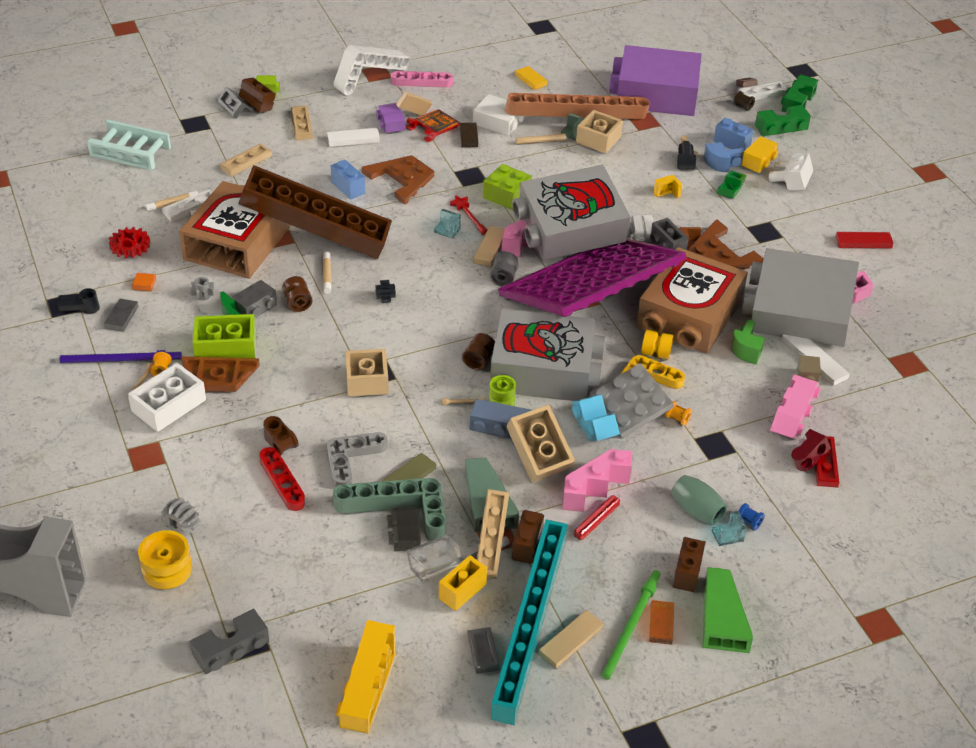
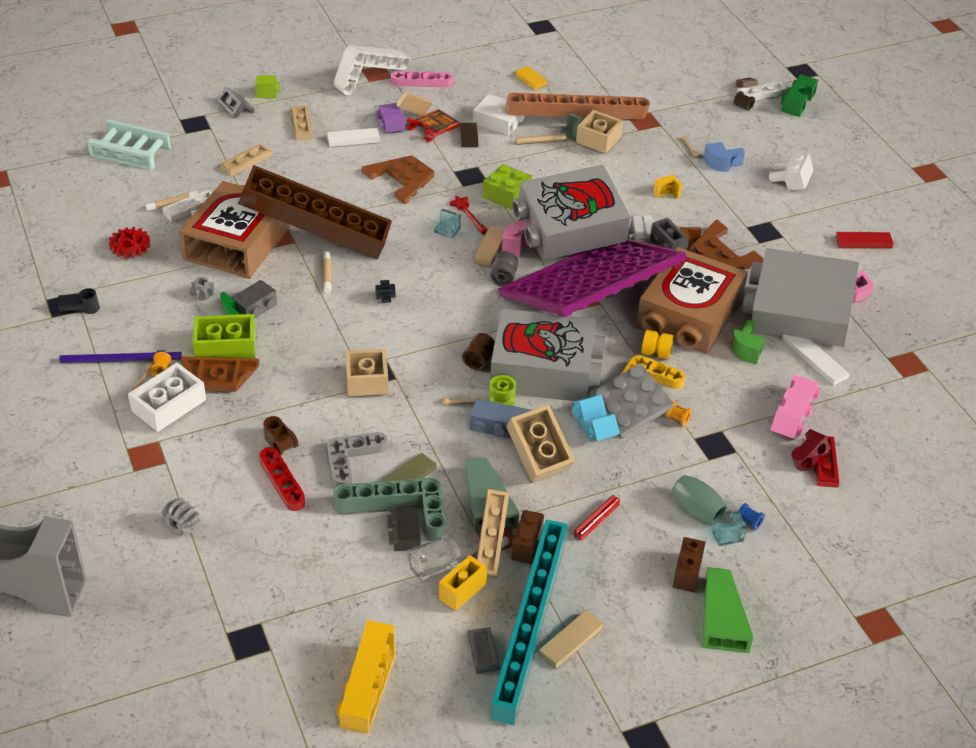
(121, 314): flat silver tile -> none
(144, 281): orange tile -> none
(165, 559): yellow wheel -> none
(215, 652): dark grey arch -> none
(257, 95): reddish brown brick -> none
(297, 294): reddish brown wheel -> none
(348, 179): medium blue brick -> none
(594, 478): bright pink brick -> none
(647, 590): bright green bar -> none
(660, 75): medium lavender brick -> none
(661, 622): clear orange tile -> none
(686, 156): black piece -> none
(732, 184): green slope -> none
(733, 134): medium blue brick -> none
(760, 154): yellow brick -> none
(770, 123): green arch -> none
(809, 367): dark tan brick -> none

